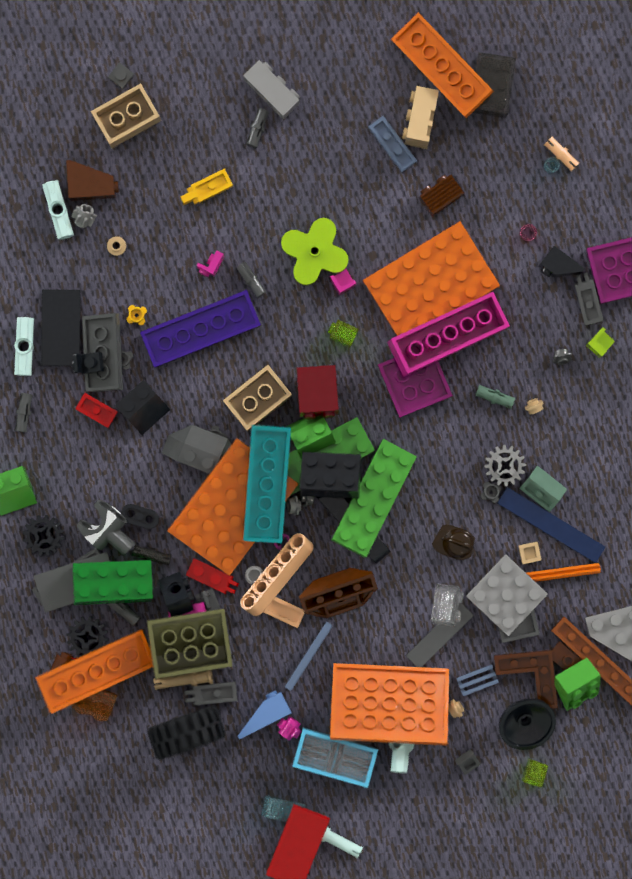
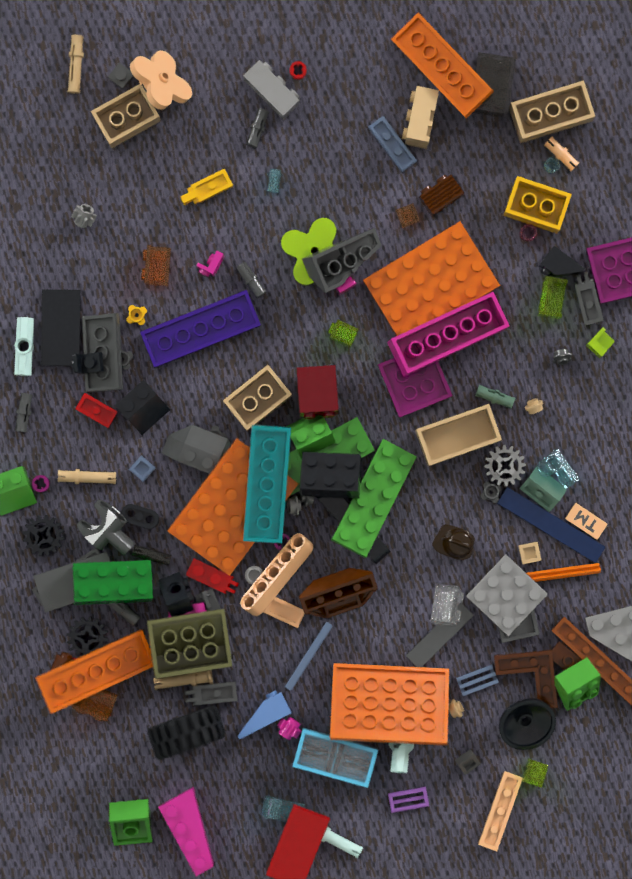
(35, 486): none -> magenta bush
(55, 198): light aqua piece -> none
(75, 63): none -> tan pin
(86, 477): none -> tan pin
(89, 183): reddish brown slope -> none
(116, 252): tan plate -> none
(130, 822): none -> bright green slope
(142, 468): none -> sand blue tile
(157, 266): none -> clear orange bracket
(160, 80): none -> light nougat plant
(186, 824): none -> dark pink wedge
(274, 180): none -> clear light blue pin
(292, 70): none -> red bush
(337, 262): none -> dark grey wedge
(407, 215): none -> clear orange tile
(409, 807): none -> medium lavender tile
(458, 435): none -> tan piece
(500, 811): none -> light nougat plate
(537, 204): none -> yellow brick
(552, 111): none -> tan brick
(552, 297): none -> clear neon green panel
(558, 466): none -> clear light blue plate
(586, 521): none -> light nougat tile

